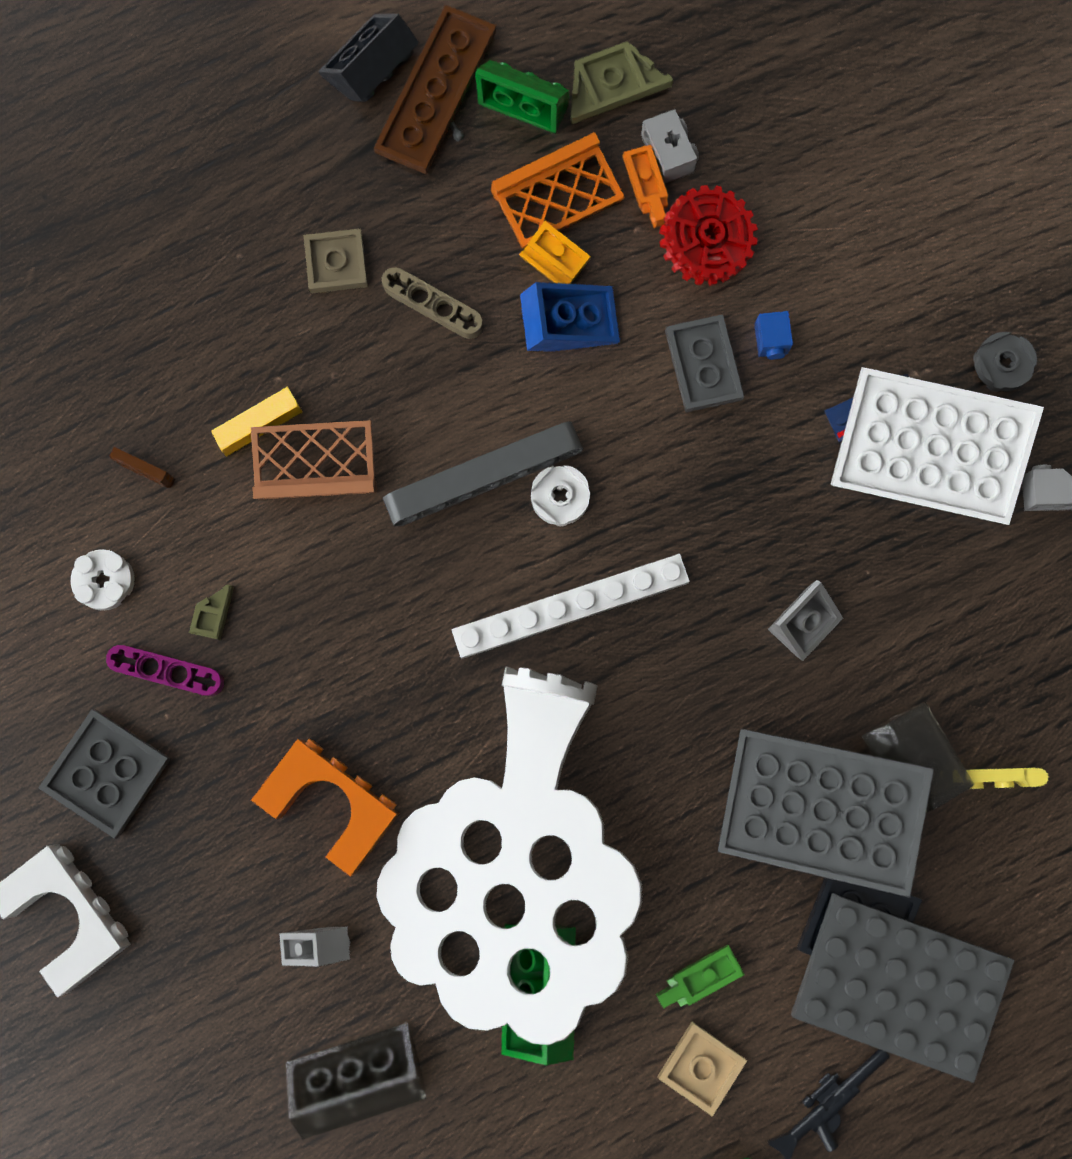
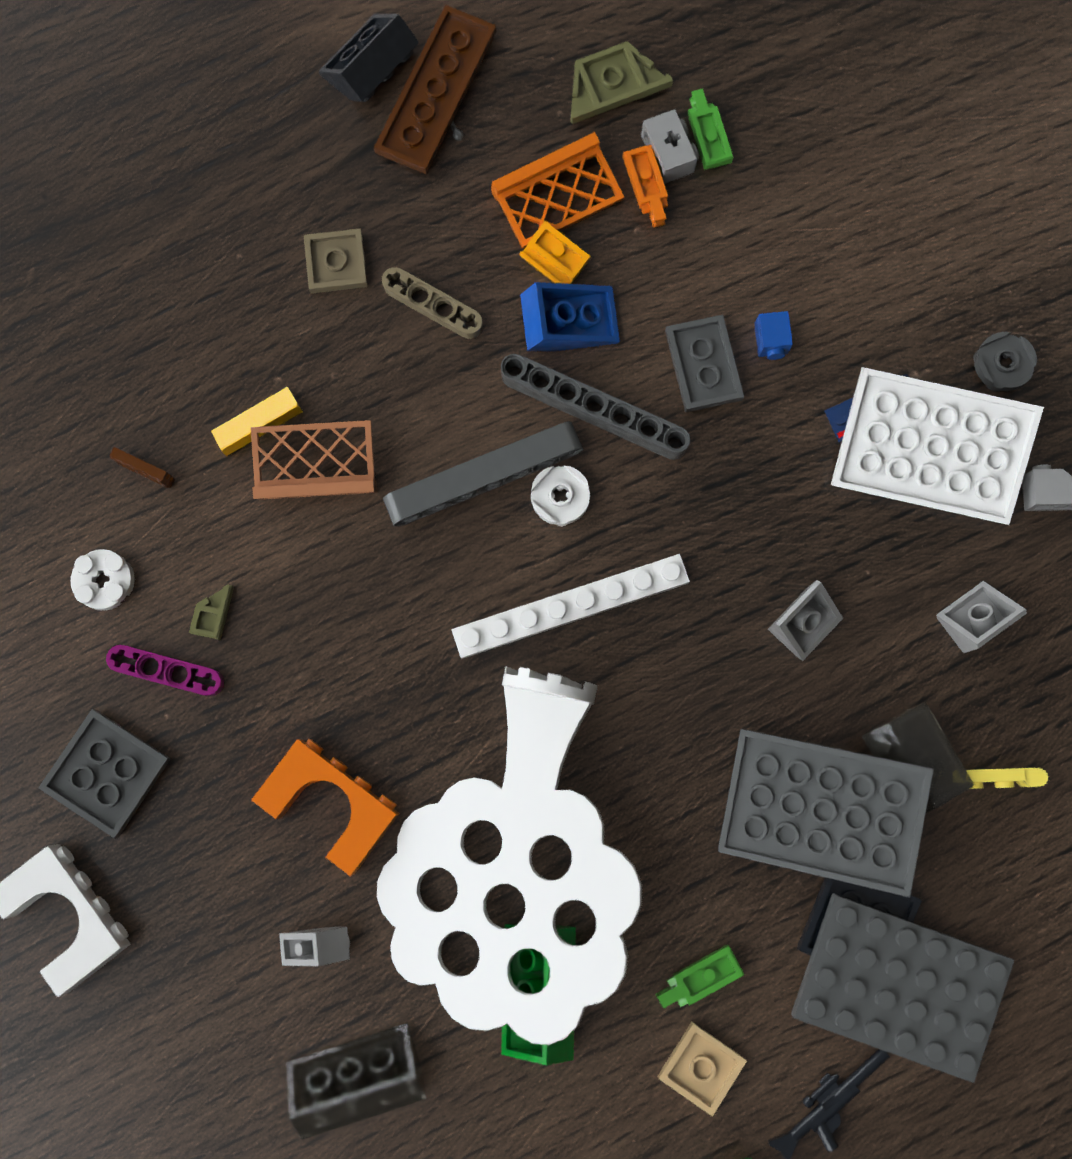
(521, 95): green slope -> none
(586, 394): none -> dark grey beam
(708, 132): none -> bright green hinge
(723, 220): red piece -> none
(979, 616): none -> light grey slope

